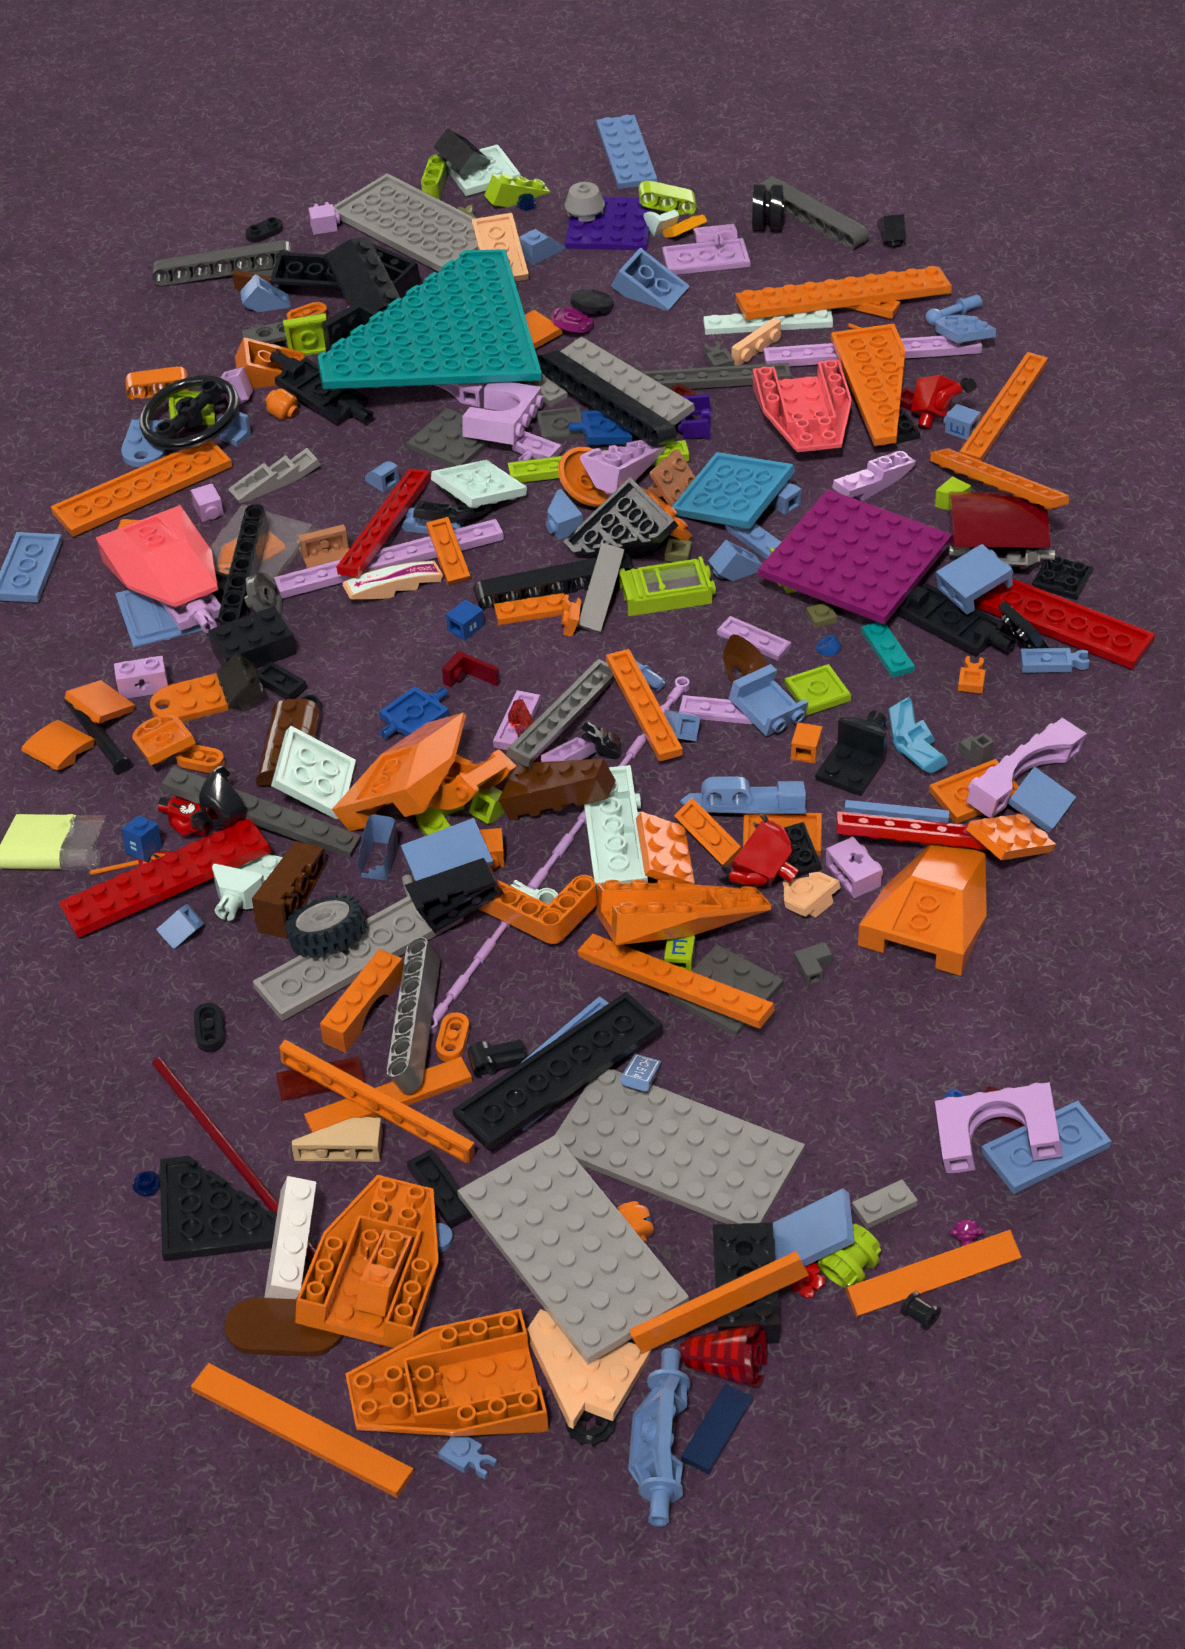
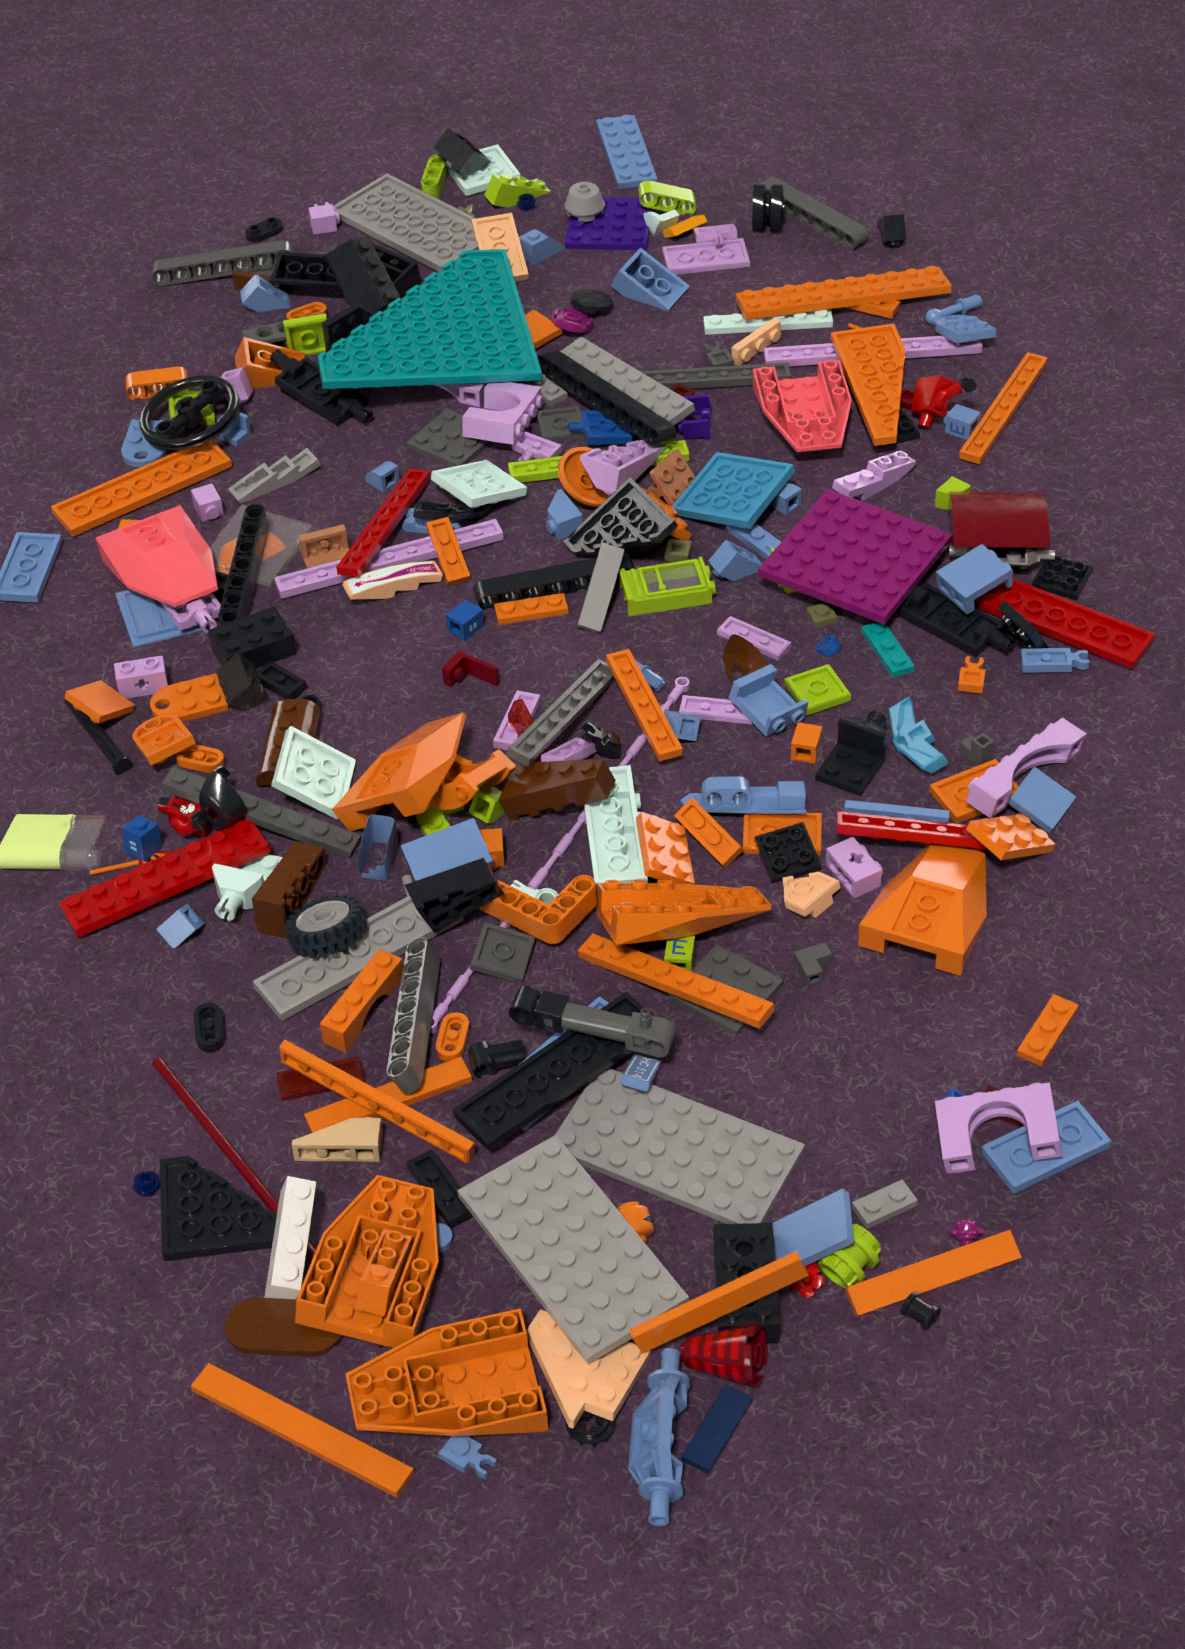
(57, 745): orange slope -> none
(261, 593): dark grey plate -> none
(281, 404): orange head -> none
(413, 711): blue plate -> none
(502, 953): none -> dark grey tile
(555, 1013): none -> dark grey piece
(570, 615): orange plate -> none
(762, 857): red torso -> none
(1002, 479): orange plate -> none
(1047, 1030): none -> orange plate

